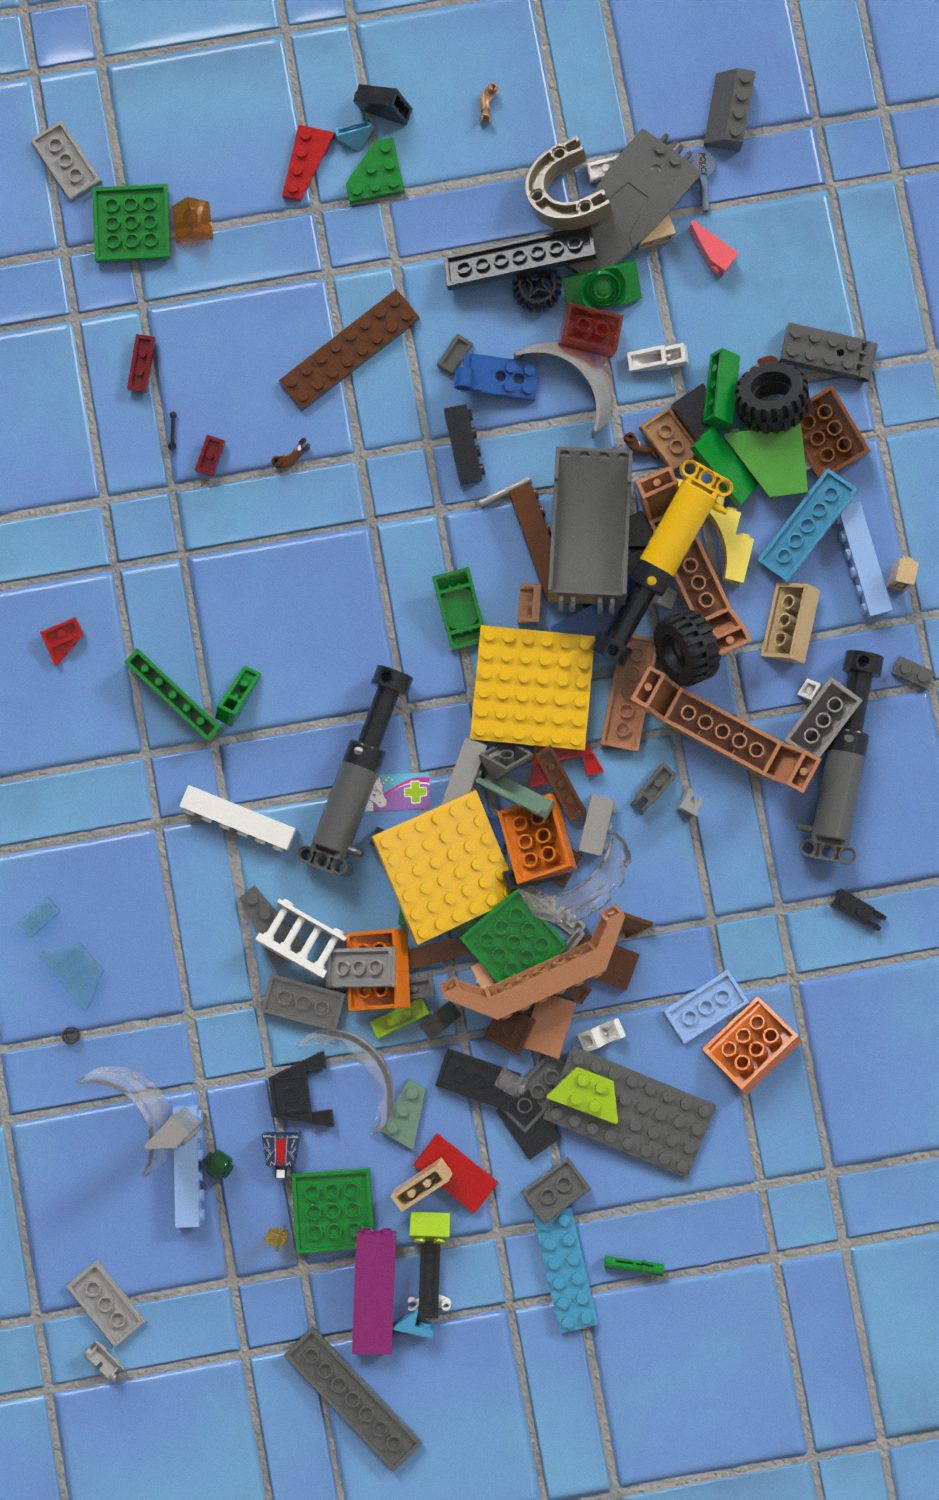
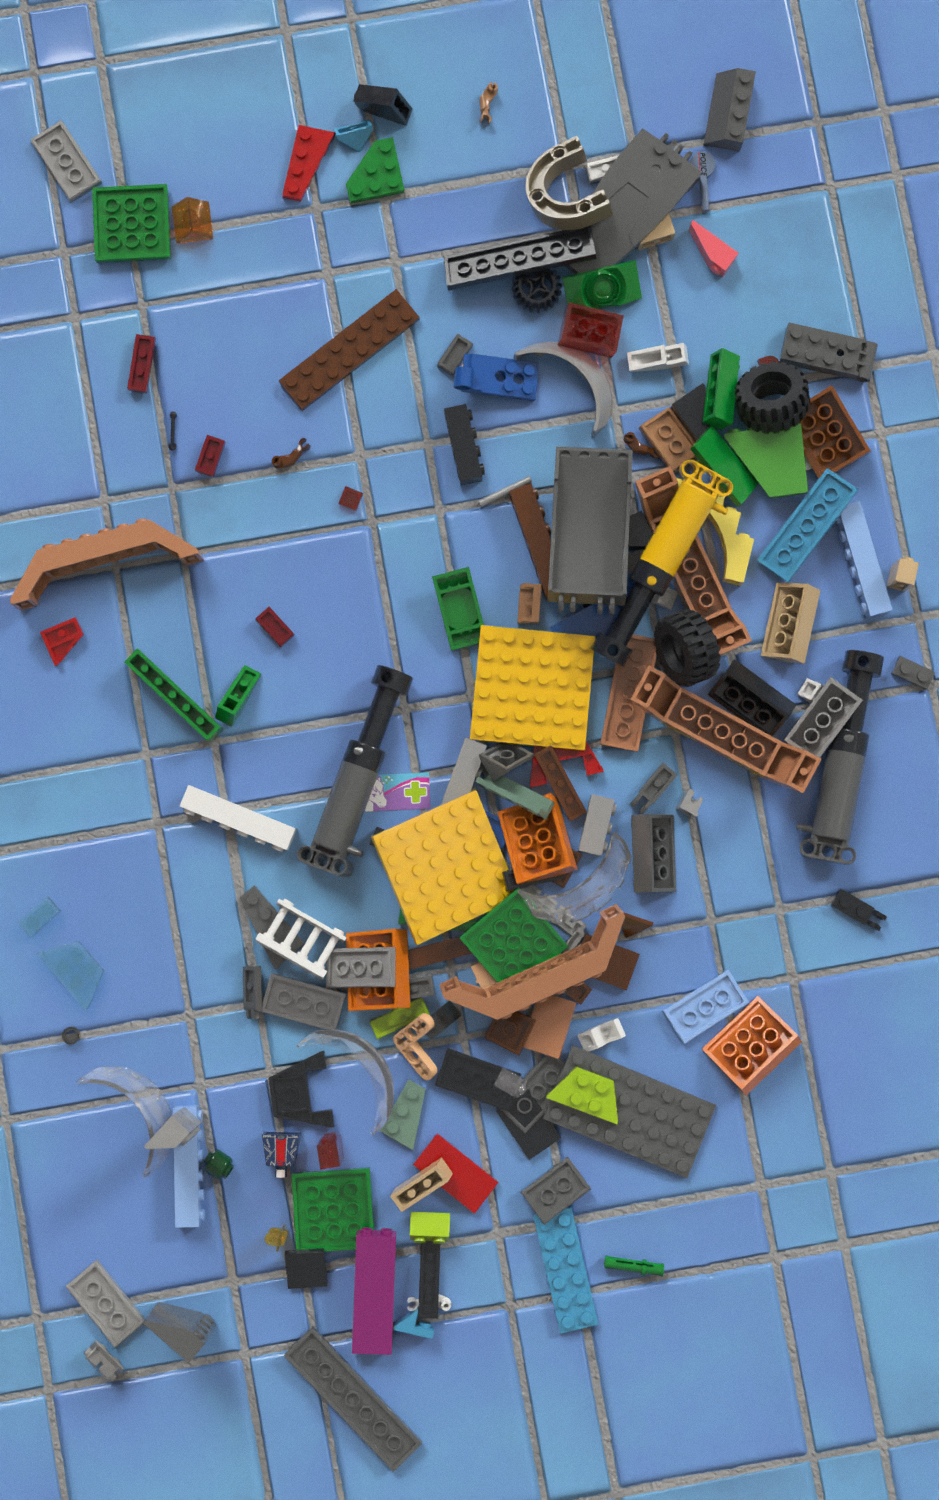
(94, 551): none -> nougat slope
(180, 1328): none -> dark grey slope
(252, 991): none -> dark grey hinge
(274, 626): none -> dark red plate
(306, 1268): none -> black tile
(330, 1151): none -> clear red brick
(350, 498): none -> clear red tile
(427, 1069): none -> light nougat beam
(653, 853): none -> dark grey slope
(752, 699): none -> black slope

